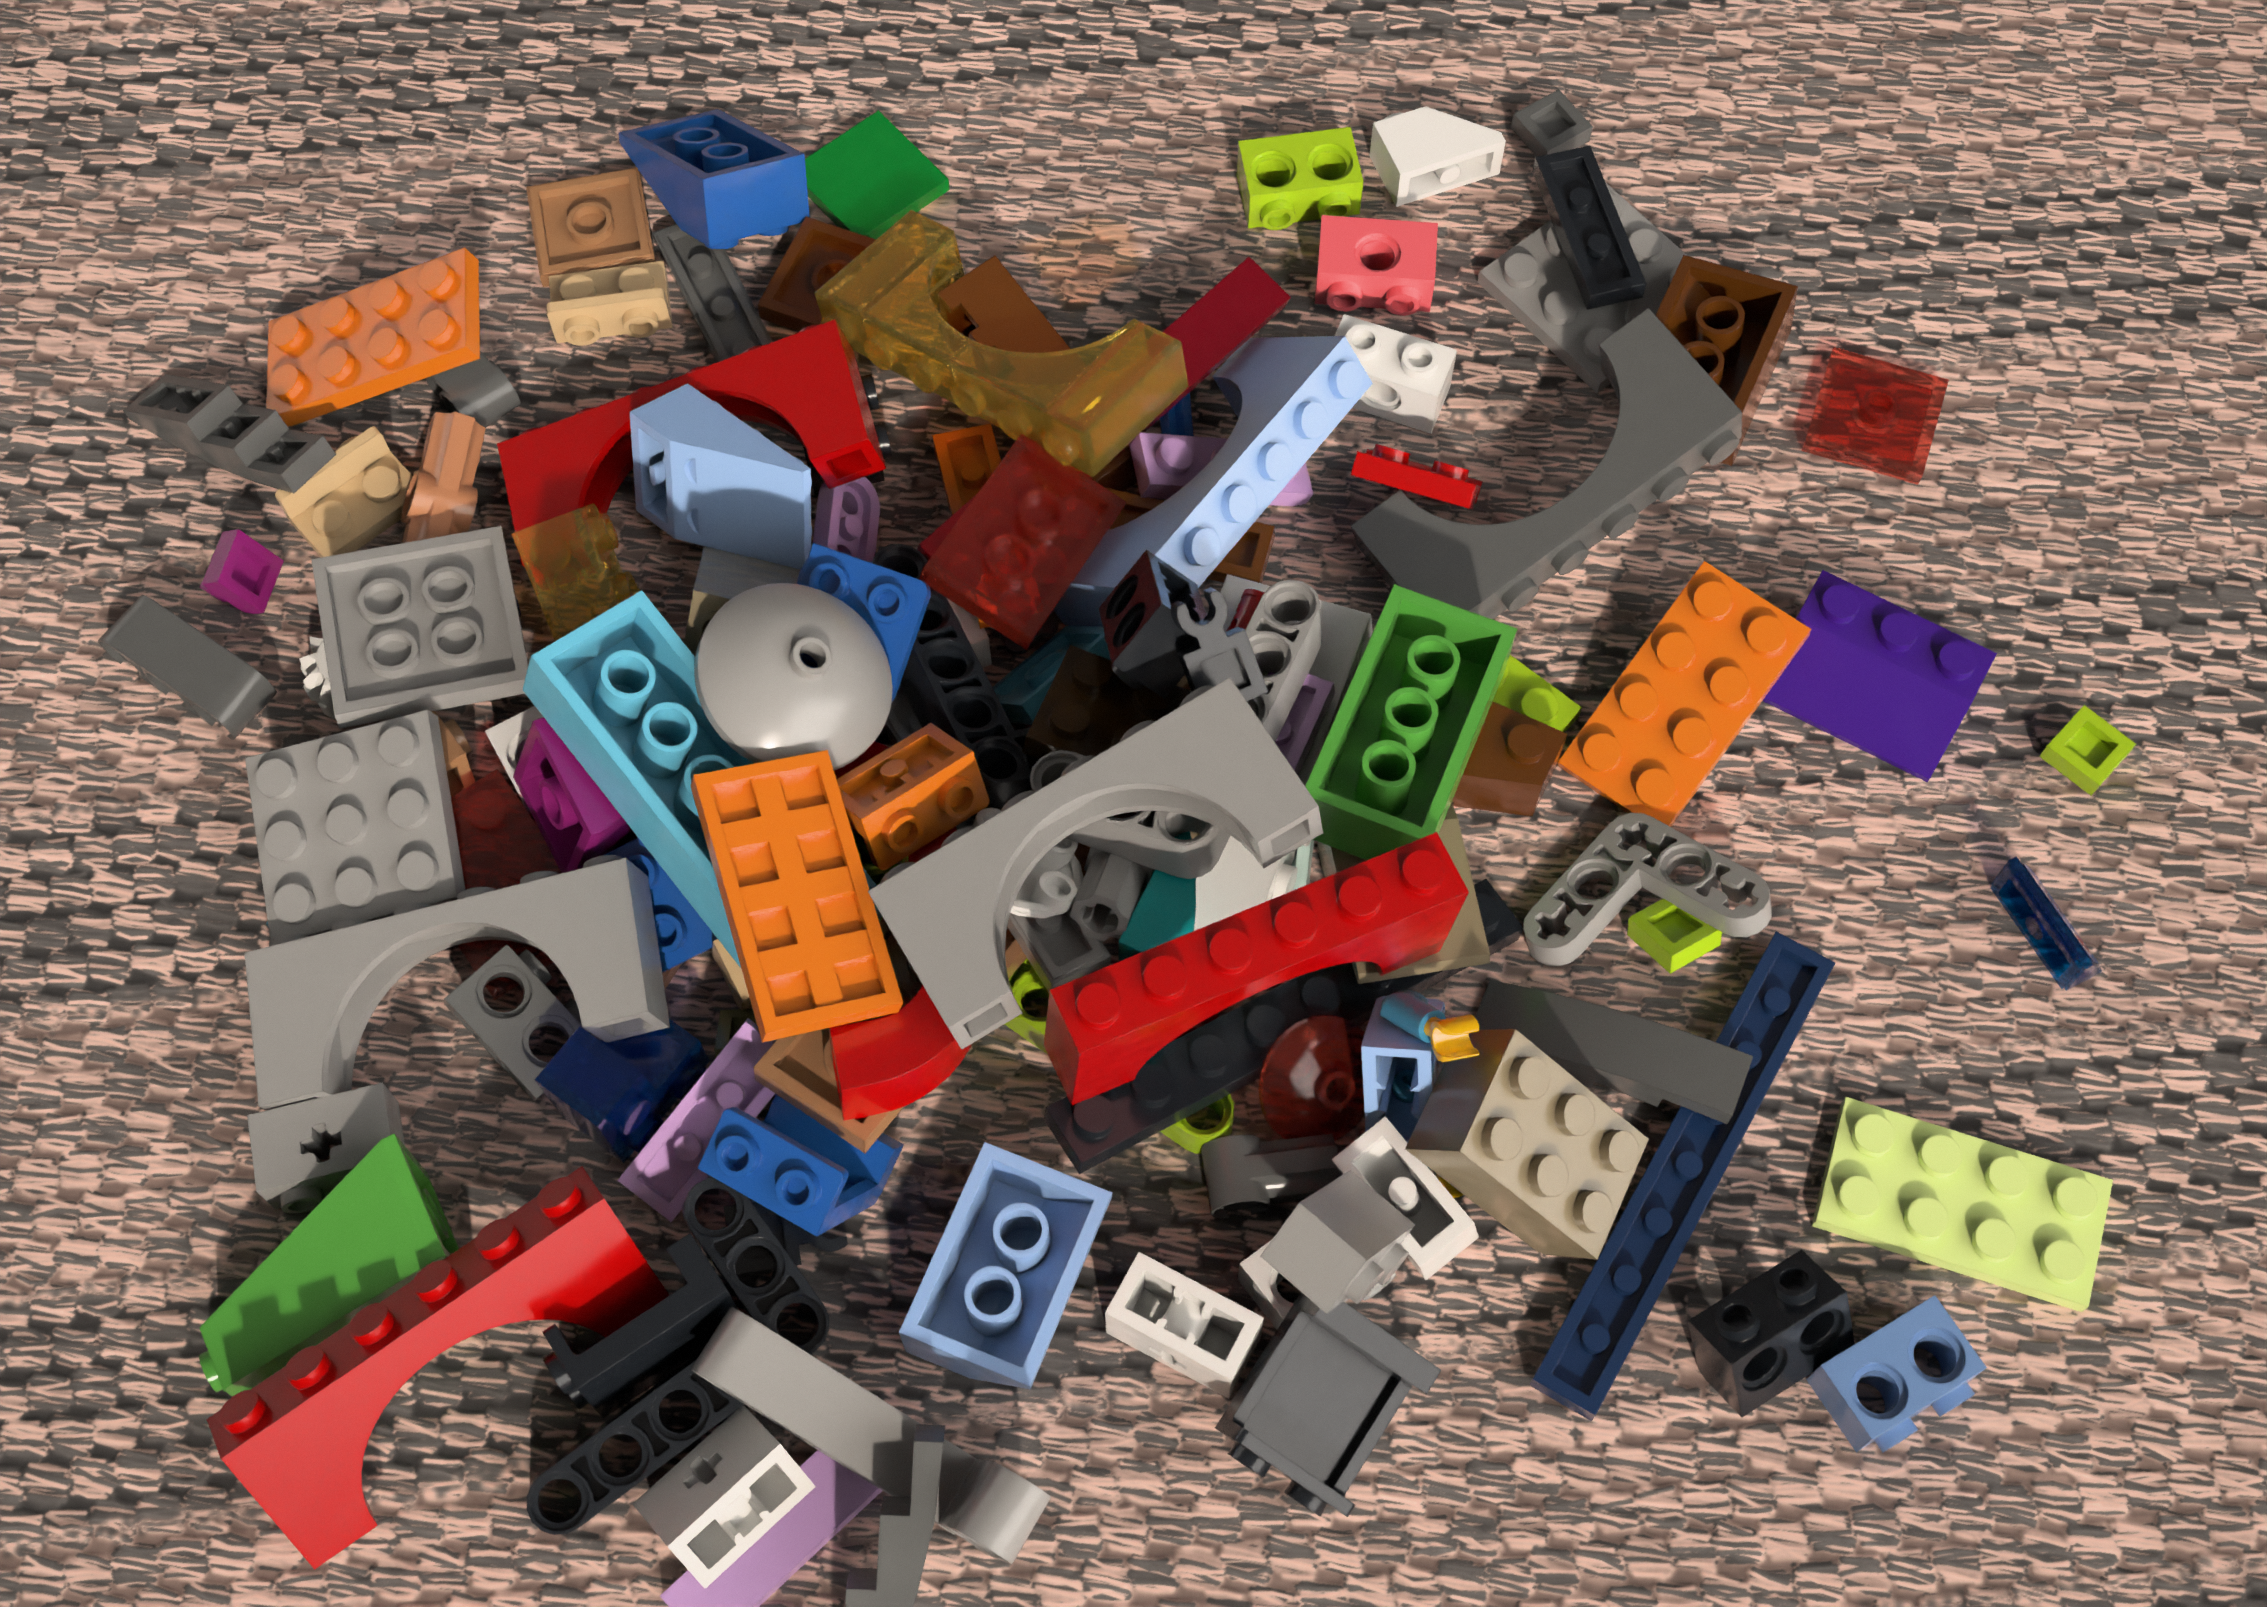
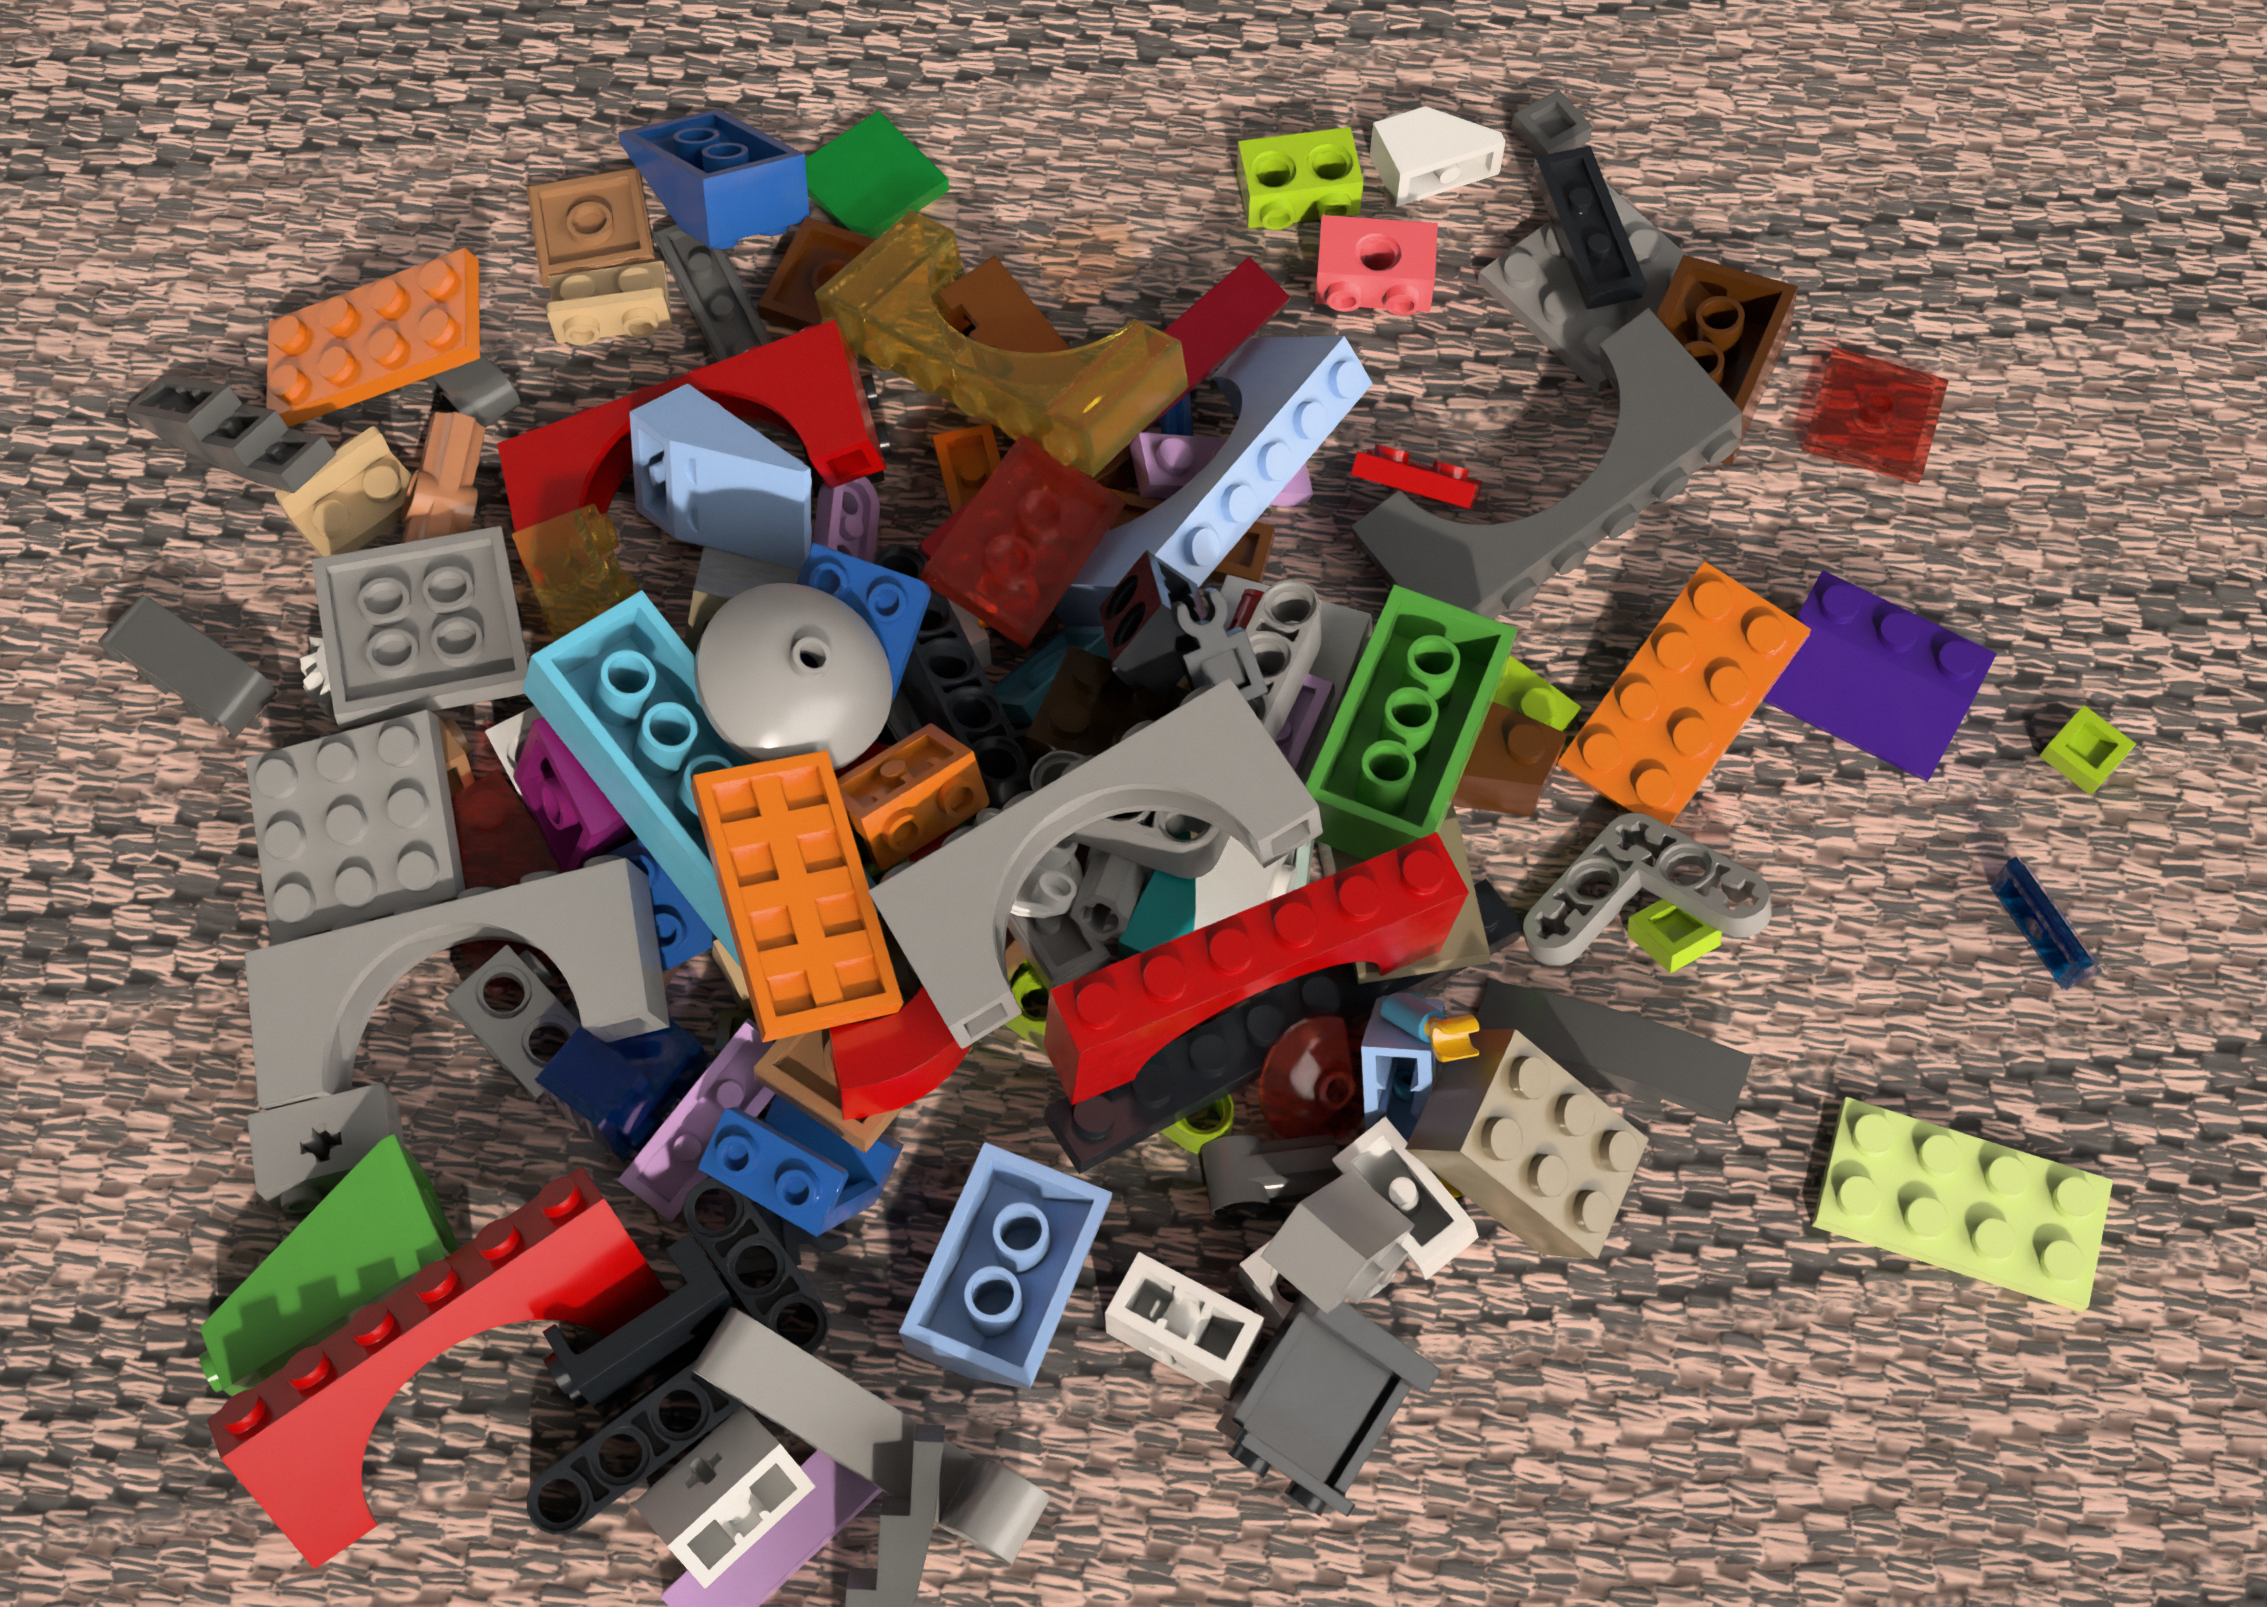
(242, 572): magenta tile -> none
(1406, 373): white brick -> none
(1677, 1187): dark blue plate -> none
(1772, 1332): black brick -> none
(1889, 1365): medium blue brick -> none

